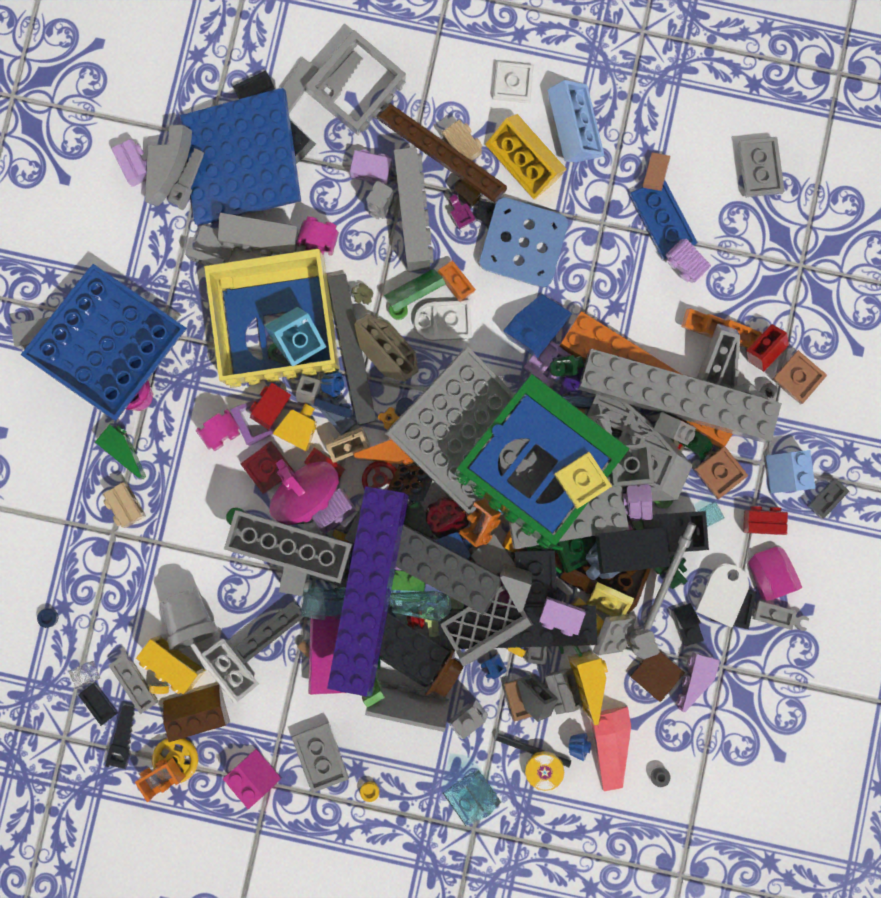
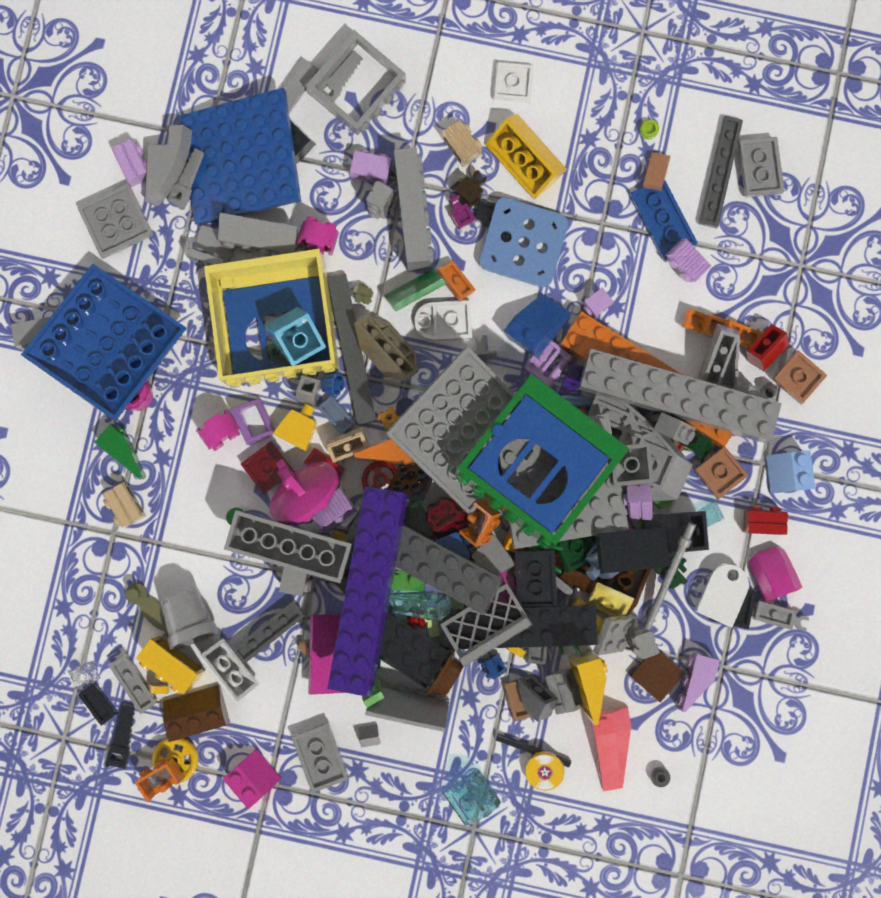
(47, 618): dark blue tile -> none
(115, 221): none -> light grey plate
(151, 609): none -> olive brick
(254, 85): black tile -> none
(269, 406): red brick -> none
(322, 603): clear light blue brick -> none
(326, 405): dark blue plate -> none
(369, 735): none -> light grey slope
(369, 791): yellow tile -> none
(400, 314): bright green tile -> none
(443, 153): reddish brown plate -> none
(468, 719): light grey torso -> none
(482, 349): none -> light grey bracket
(517, 584): light grey slope -> none
(562, 616): lavender brick -> none
(566, 365): dark green hips -> none
(575, 121): light blue slope -> none
(579, 746): blue piece -> none
(582, 480): light yellow tile -> none
(597, 303): none -> lavender brick
(649, 129): none -> lime tile
(688, 624): black slope -> none
(720, 172): none -> dark grey tile
(828, 498): dark grey plate -> none

